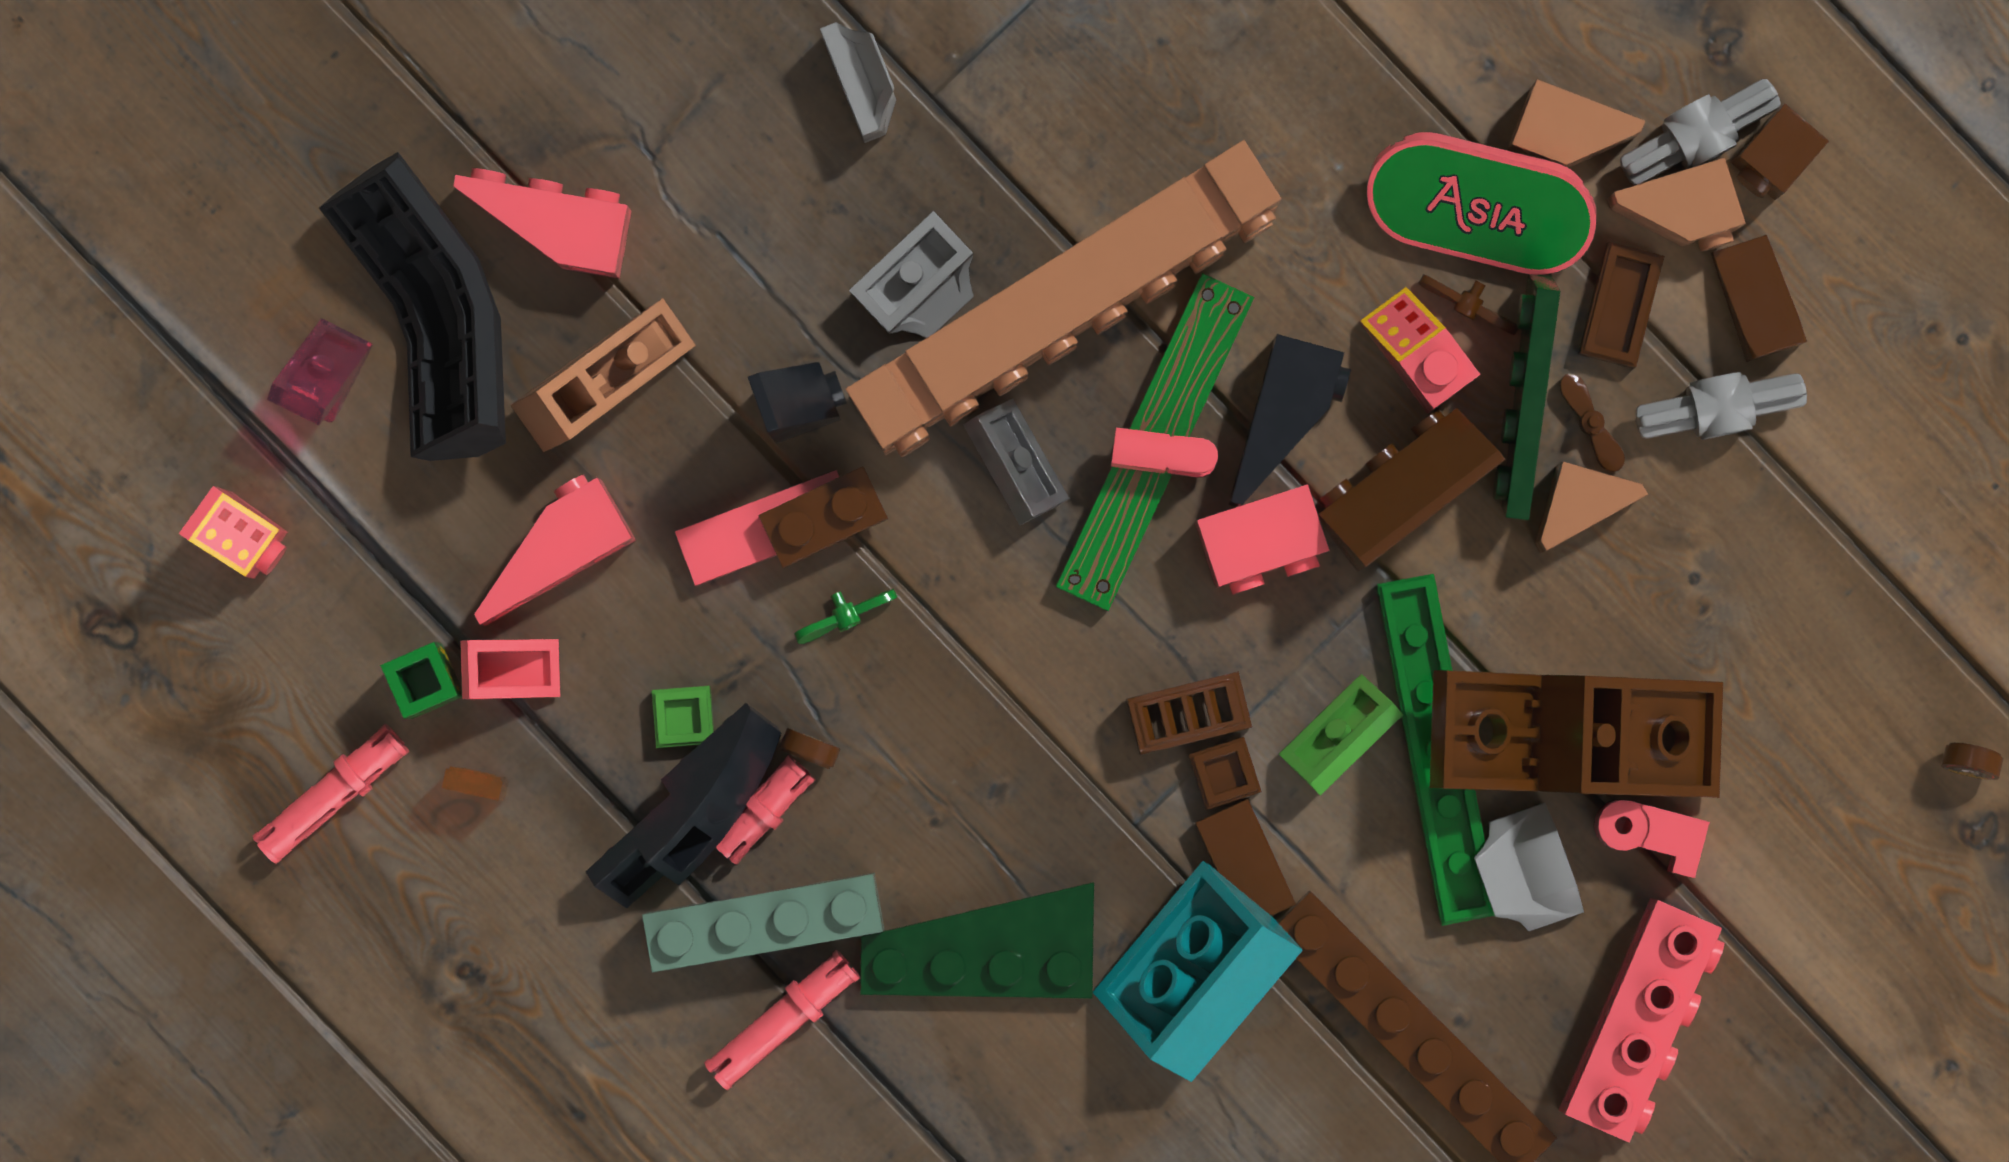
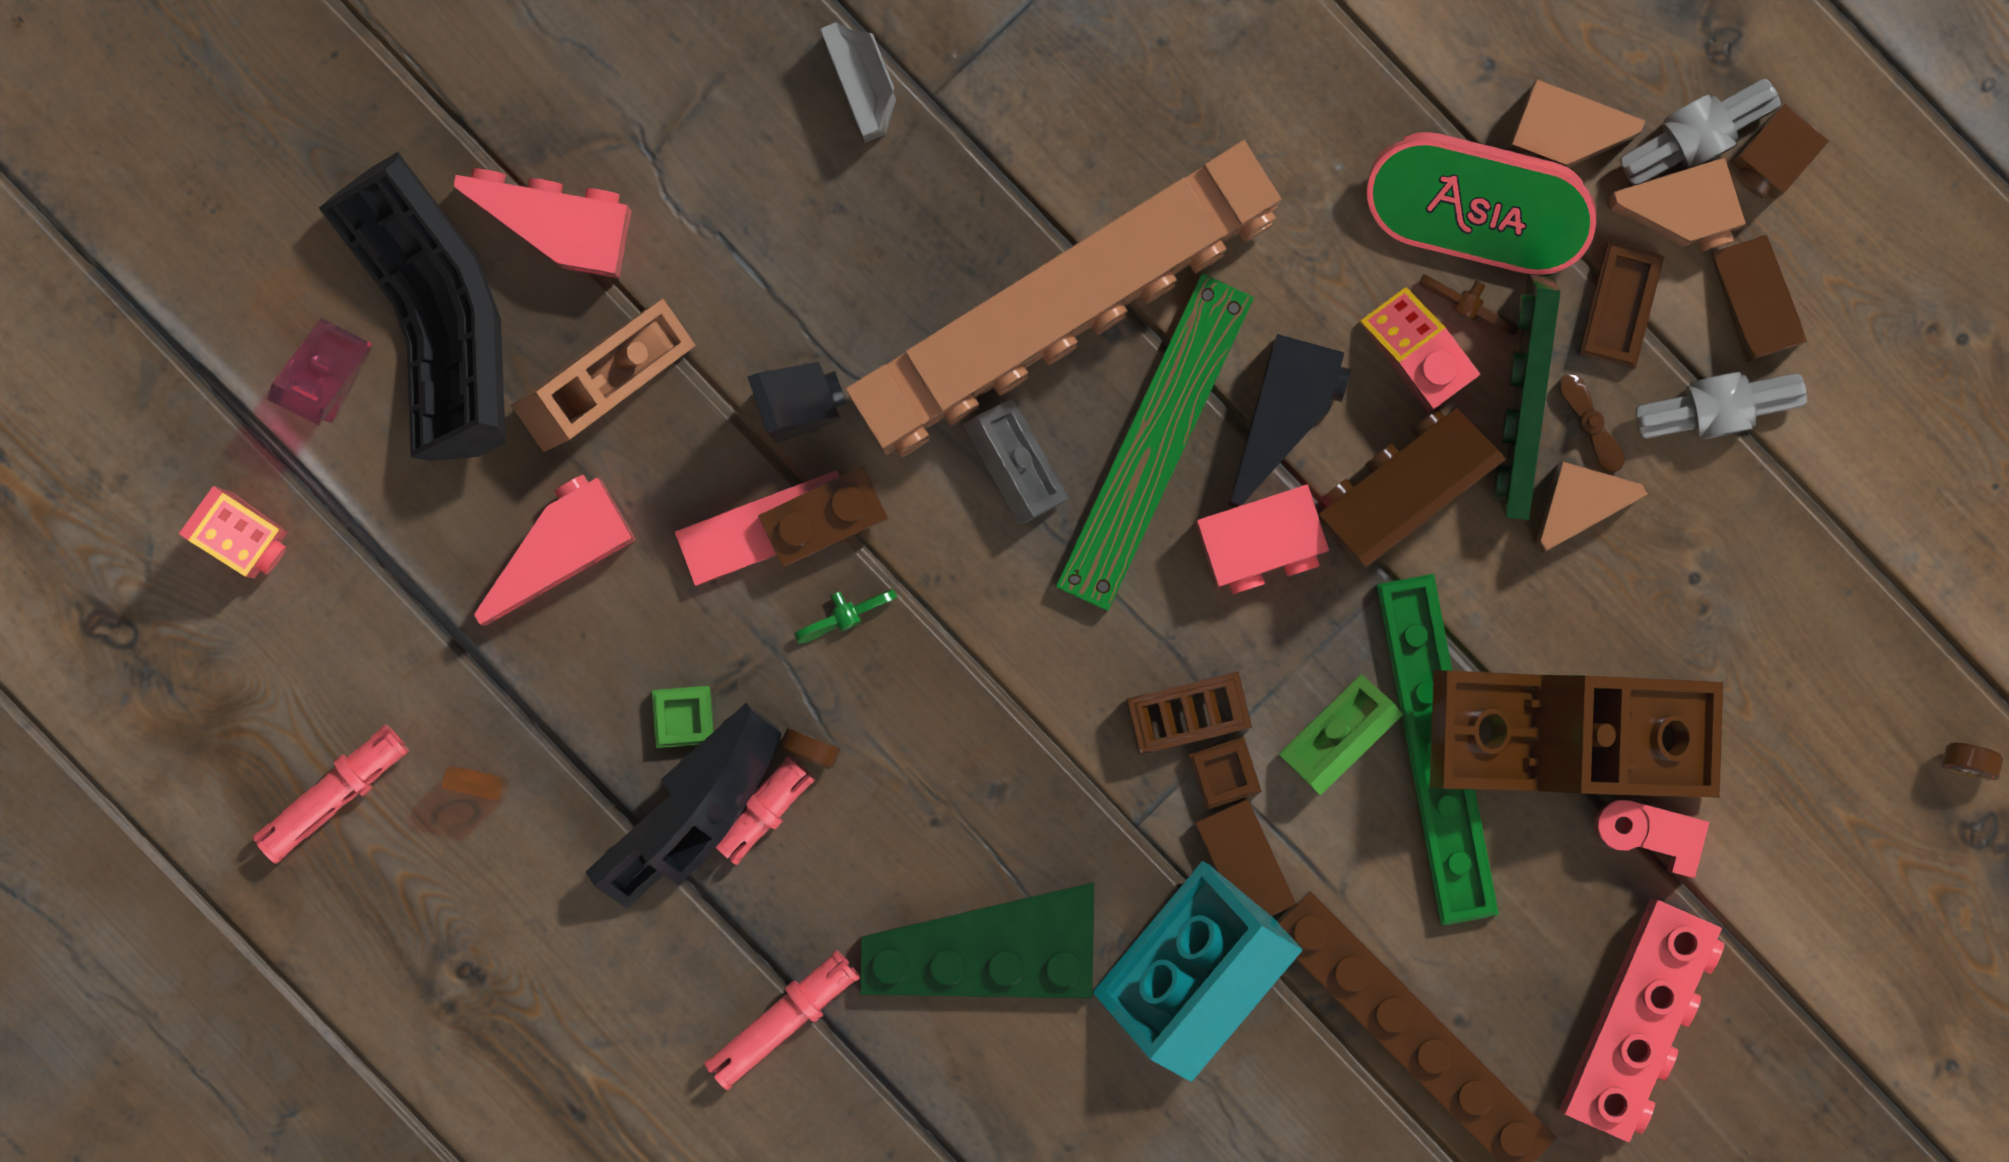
(422, 680): green brick -> none
(510, 669): coral slope -> none
(763, 922): sand green arch -> none
(919, 280): light grey slope -> none
(1163, 453): coral bar -> none
(1528, 870): light grey slope -> none

